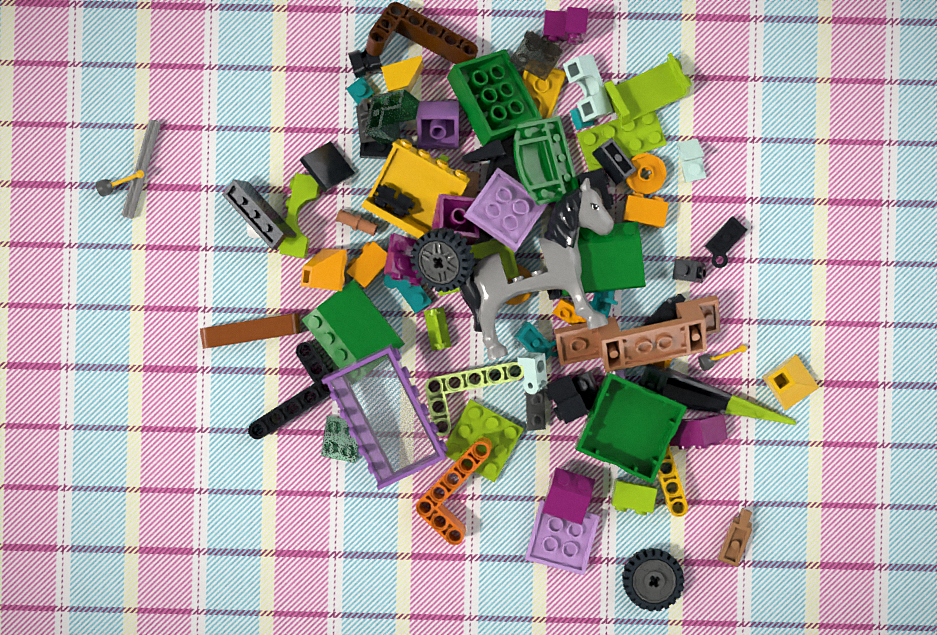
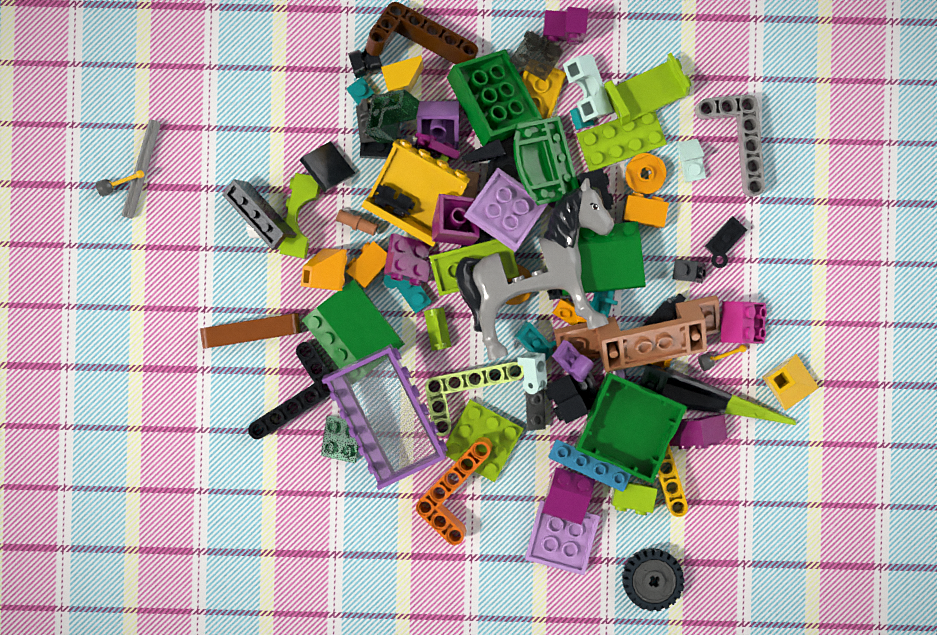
(429, 142): none -> magenta hinge
(442, 259): wheel -> none
(572, 361): none -> medium lavender plate
(587, 465): none -> dark azure bracket
(614, 161): black slope -> none
(736, 538): medium nougat hinge -> none
(743, 322): none -> dark pink slope
(744, 135): none -> light grey beam

